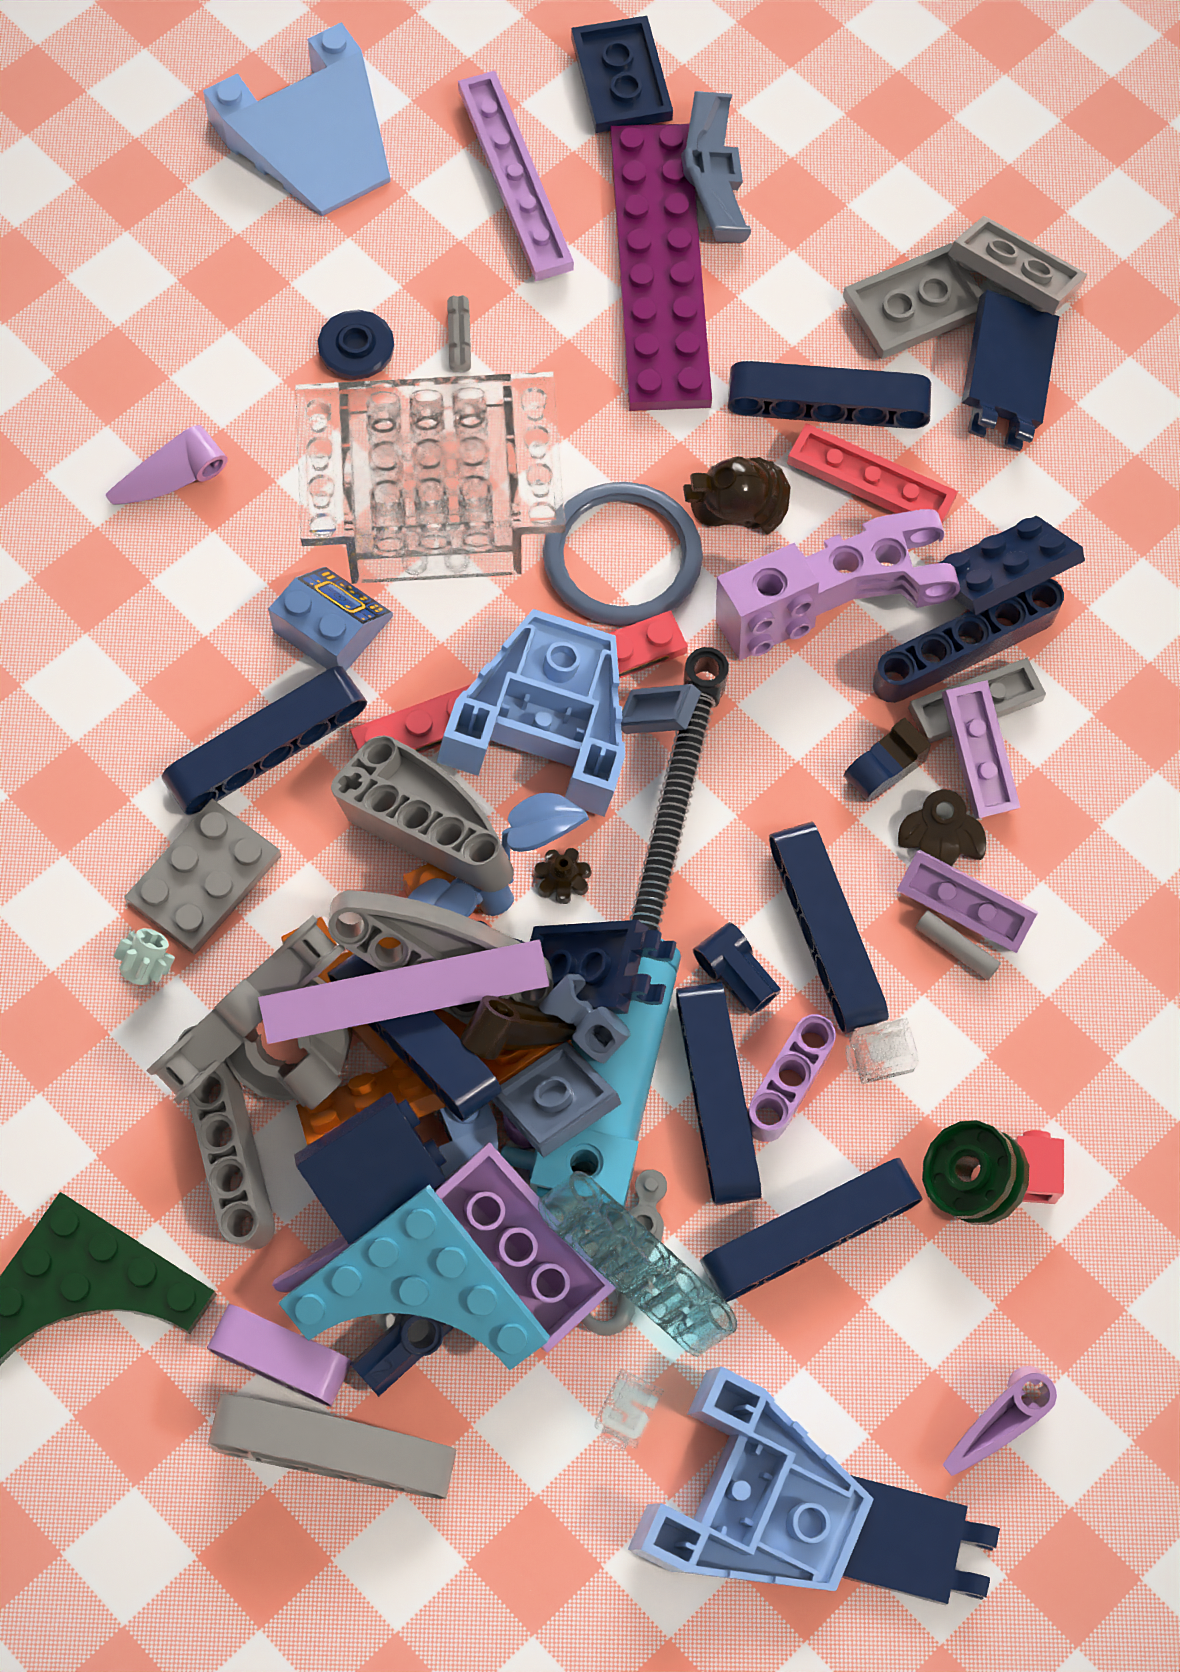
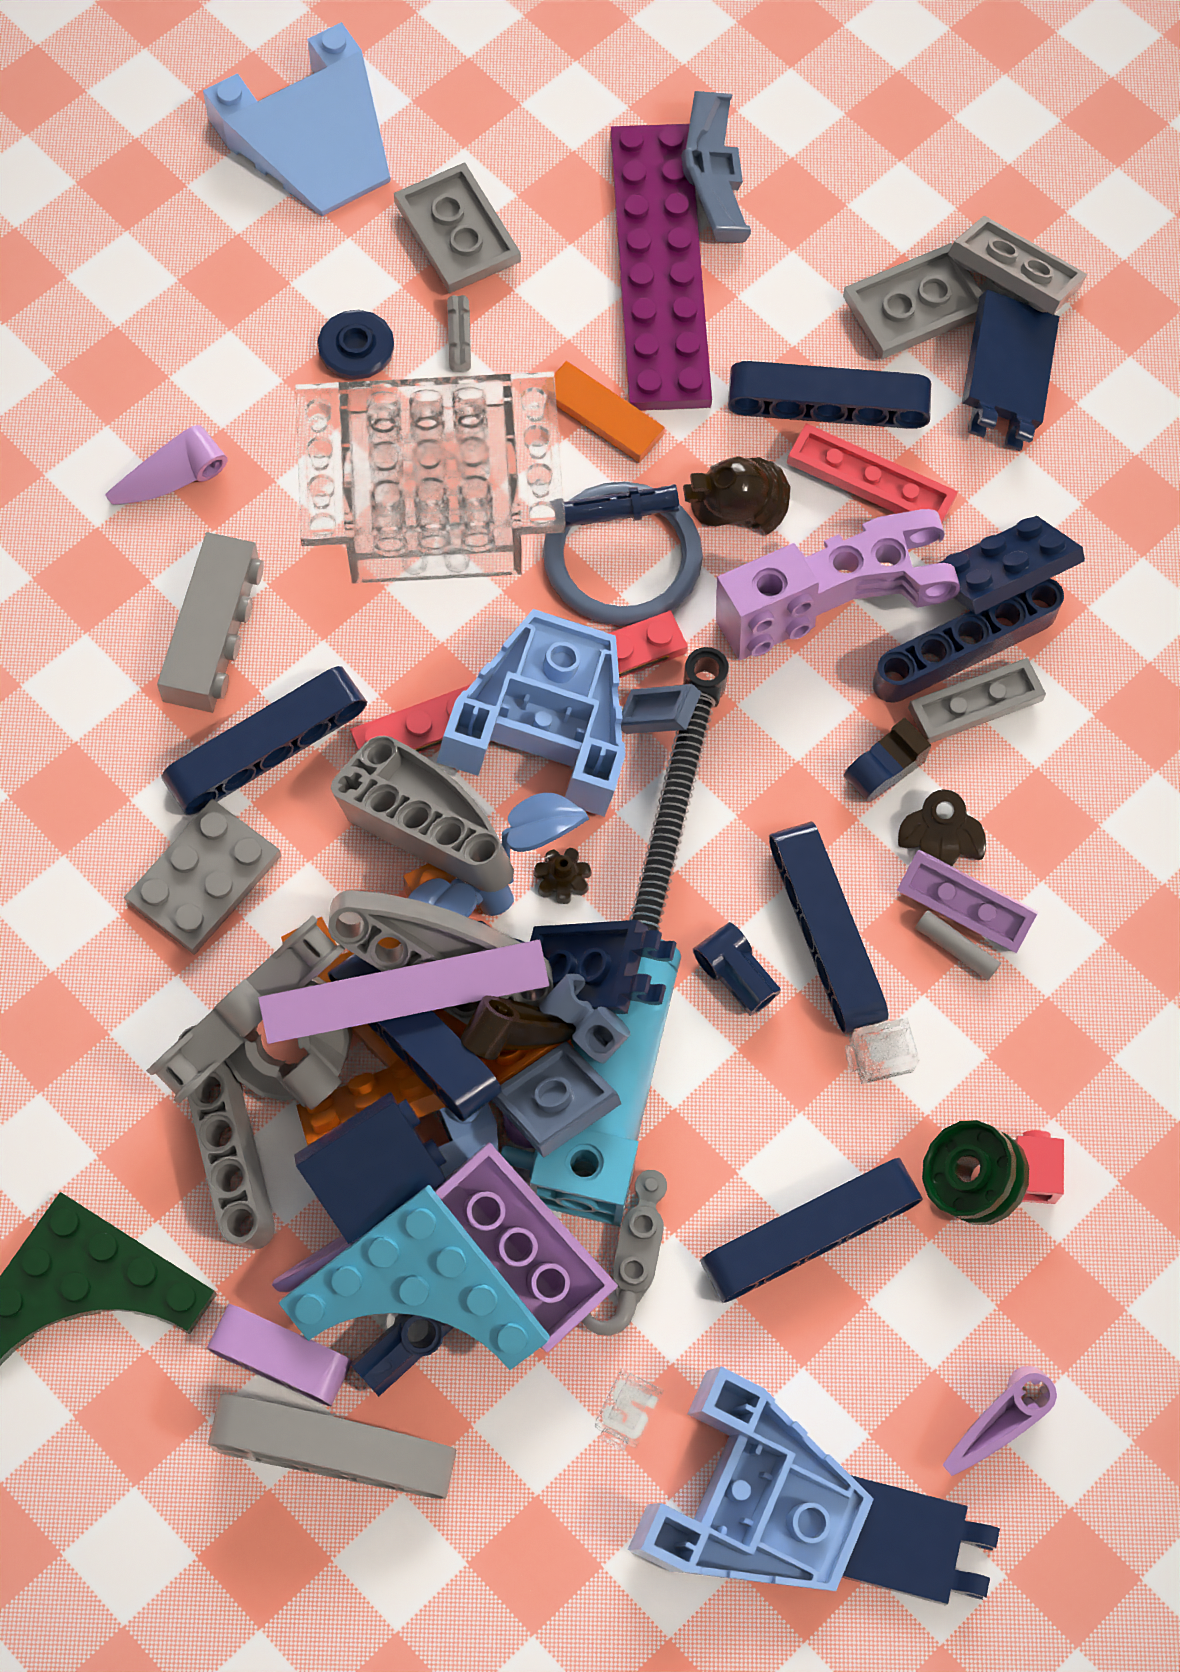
(144, 956): light aqua gear -> none
(210, 622): none -> light grey brick
(327, 618): medium blue slope -> none
(457, 227): none -> light grey plate
(515, 176): lavender plate -> none
(605, 412): none -> orange tile
(621, 73): dark blue plate -> none
(622, 505): none -> dark blue pin
(637, 1263): clear light blue beam -> none
(718, 1094): dark blue beam -> none
(794, 1057): lavender beam -> none
(981, 749): lavender plate -> none

